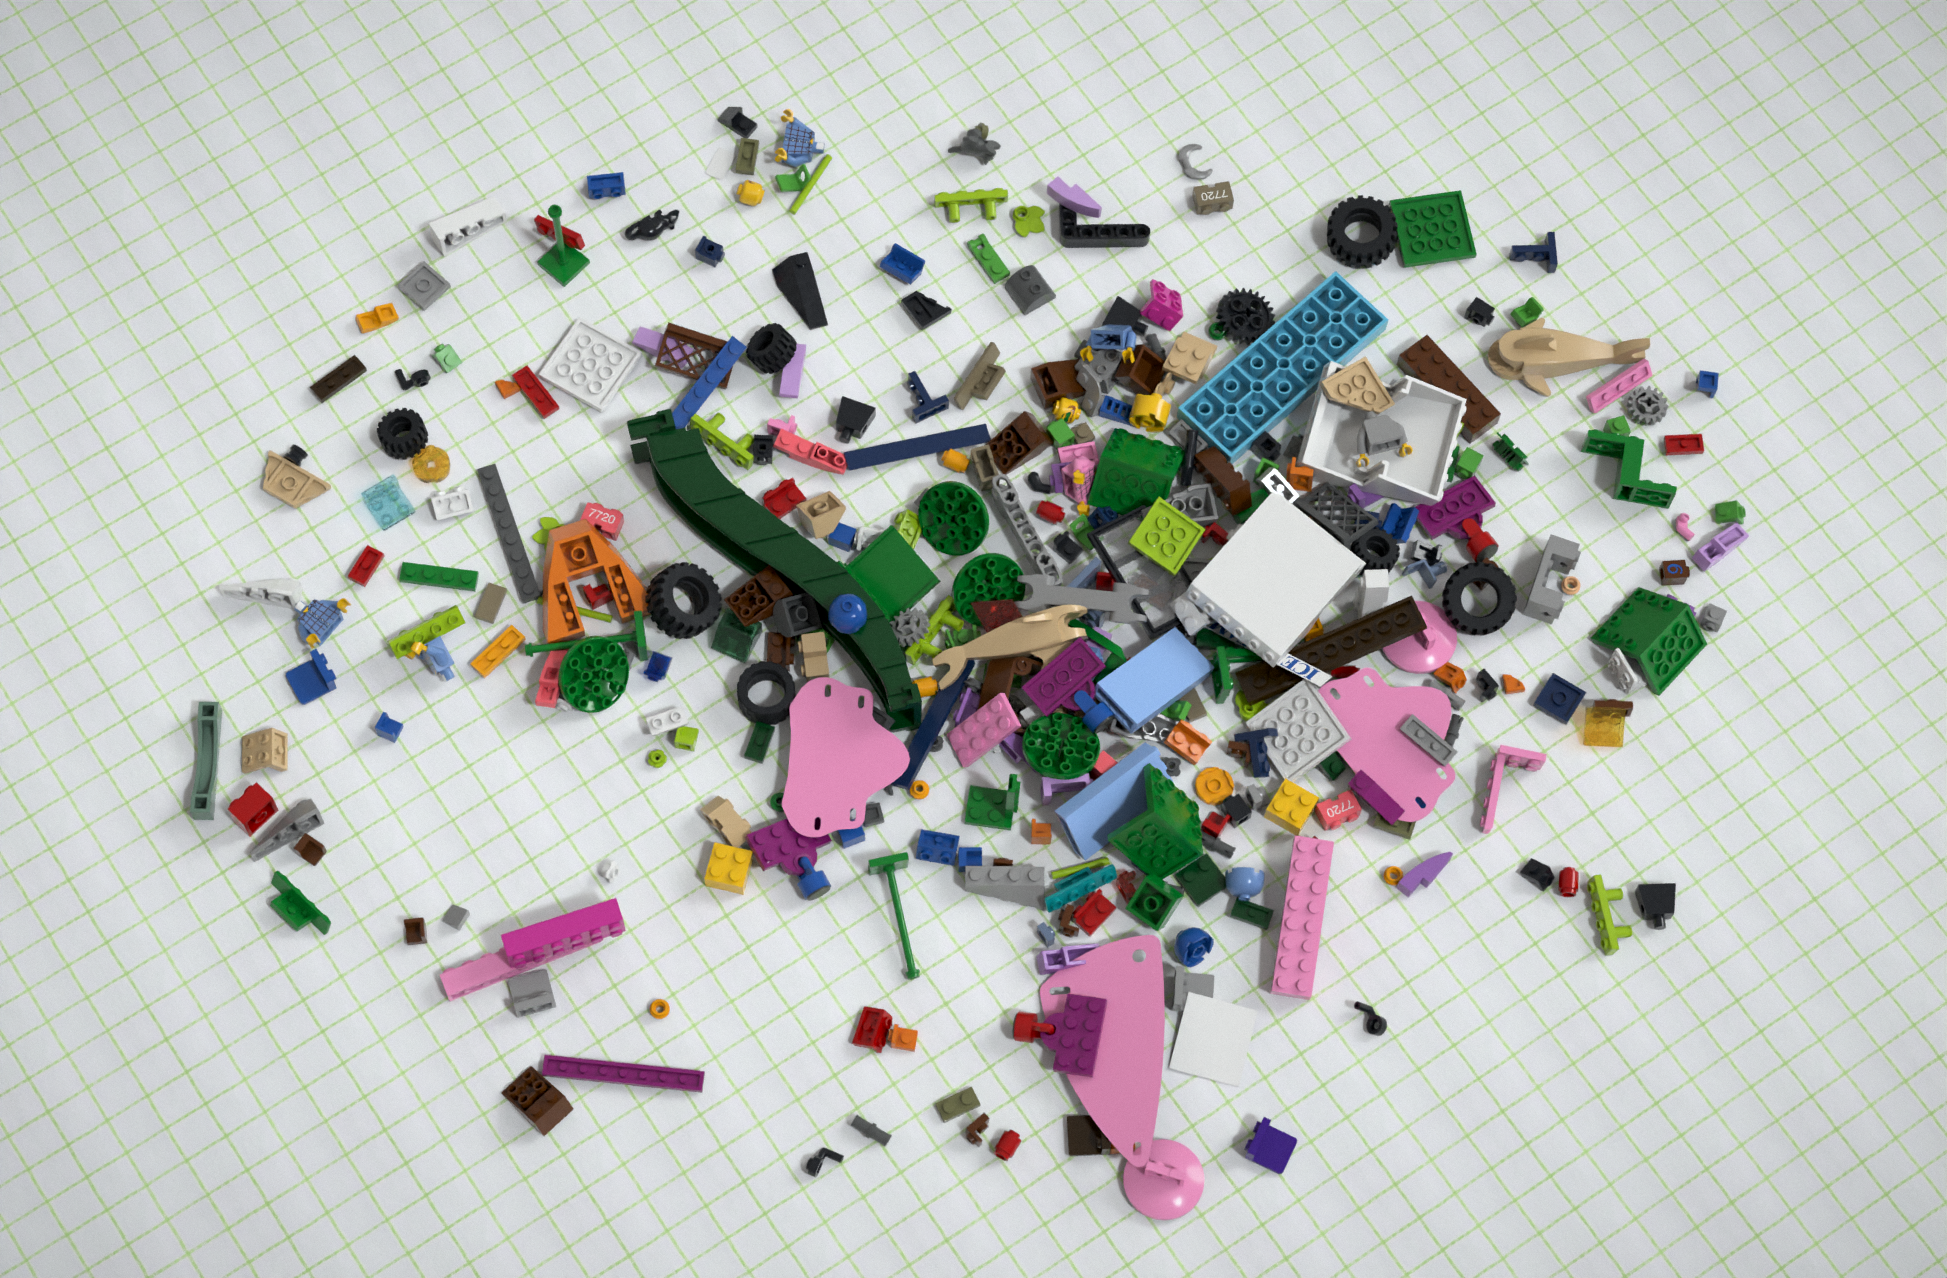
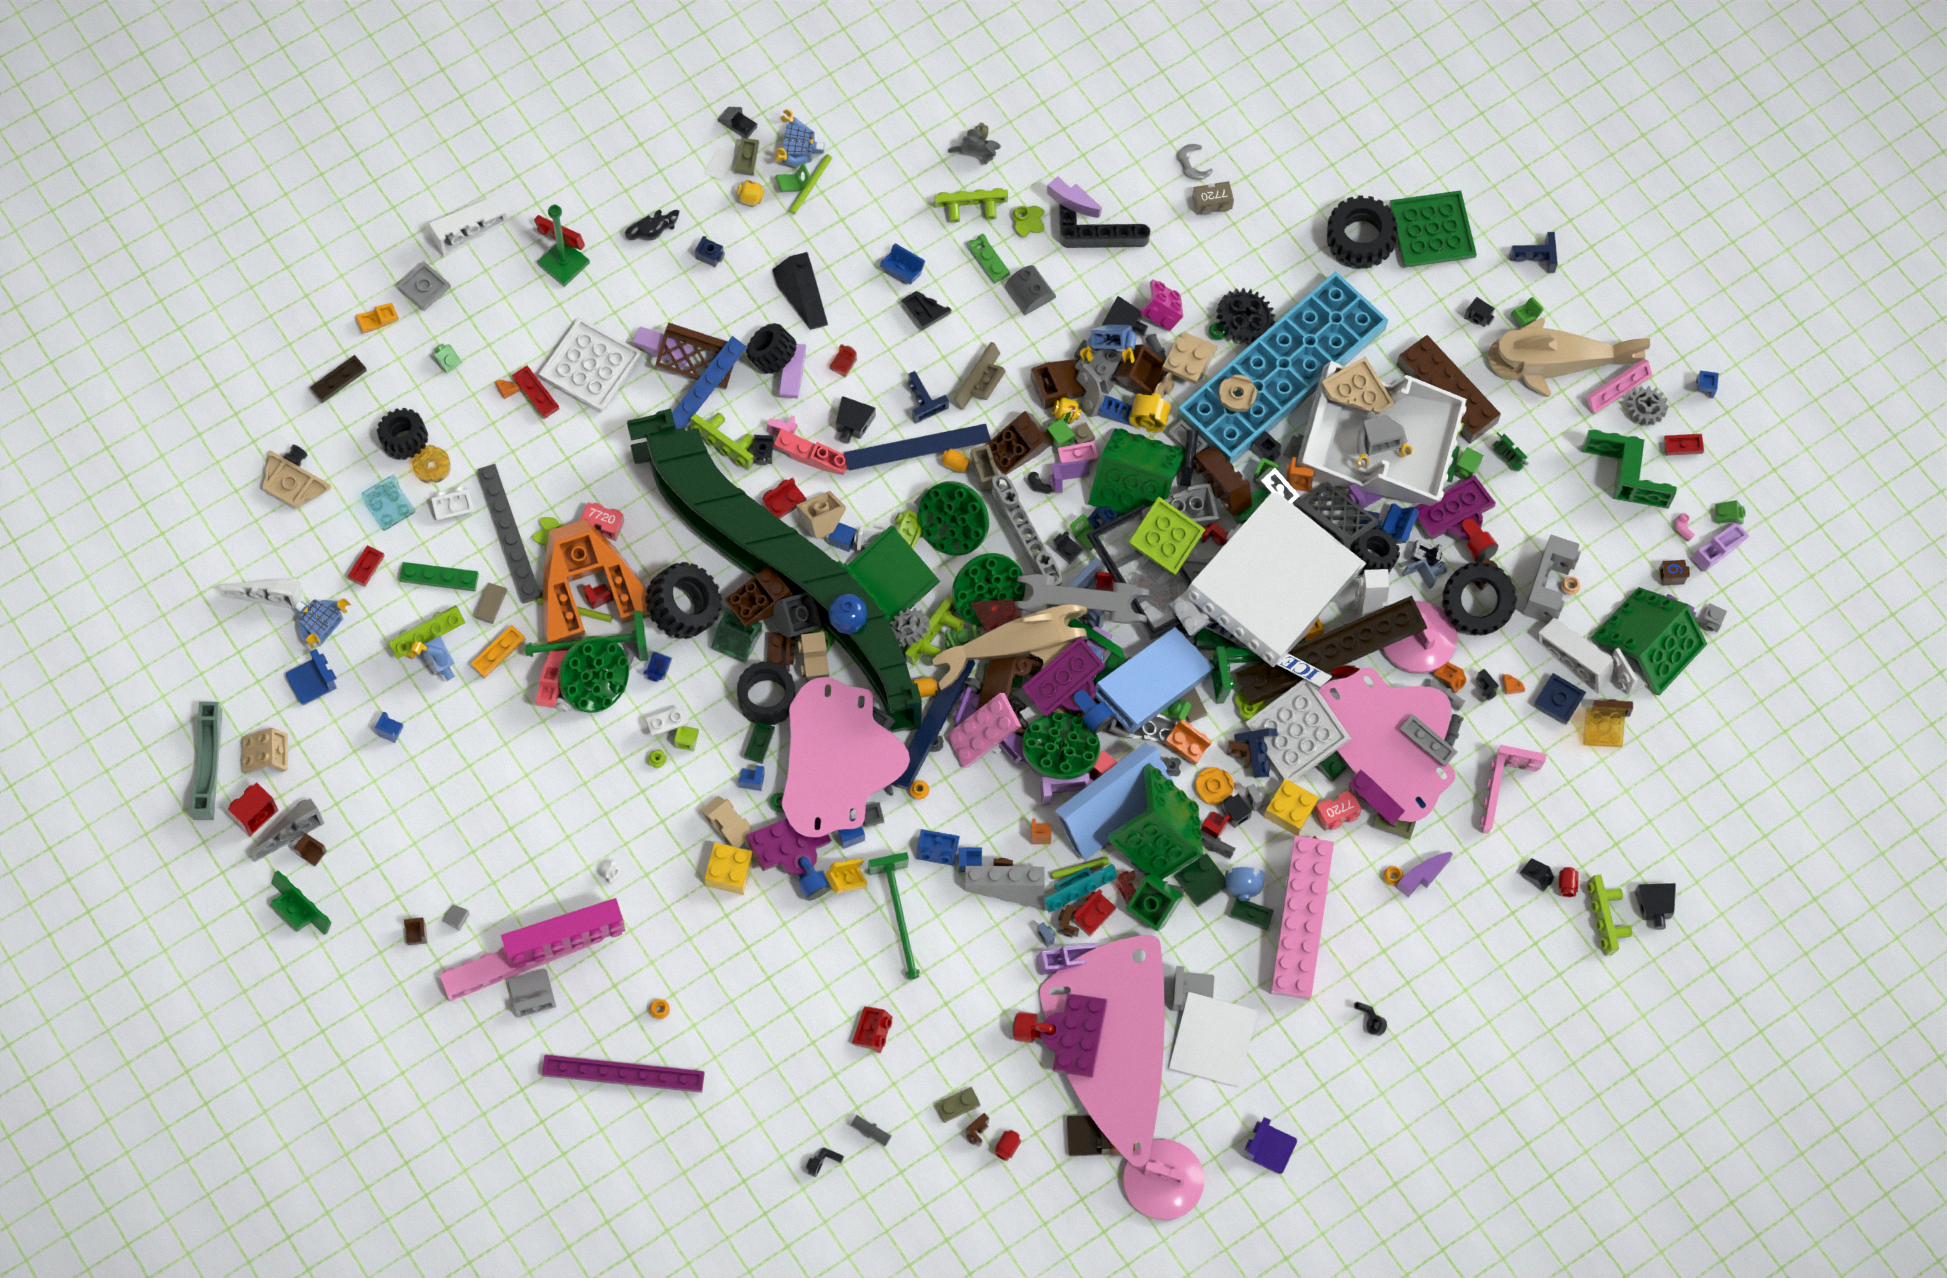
(418, 379): black plate -> none
(537, 1100): reddish brown slope -> none
(606, 185): blue bracket -> none
(752, 778): none -> blue panel
(844, 360): none -> clear red bracket
(846, 876): none -> yellow bracket
(903, 1038): orange bracket -> none
(993, 806): green bracket -> none
(1050, 512): red brick -> none
(1078, 481): bright pink torso -> none
(1192, 945): blue cylinder -> none
(1240, 403): none -> tan plate
(1578, 654): none -> white wedge
(1617, 425): bright green brick -> none

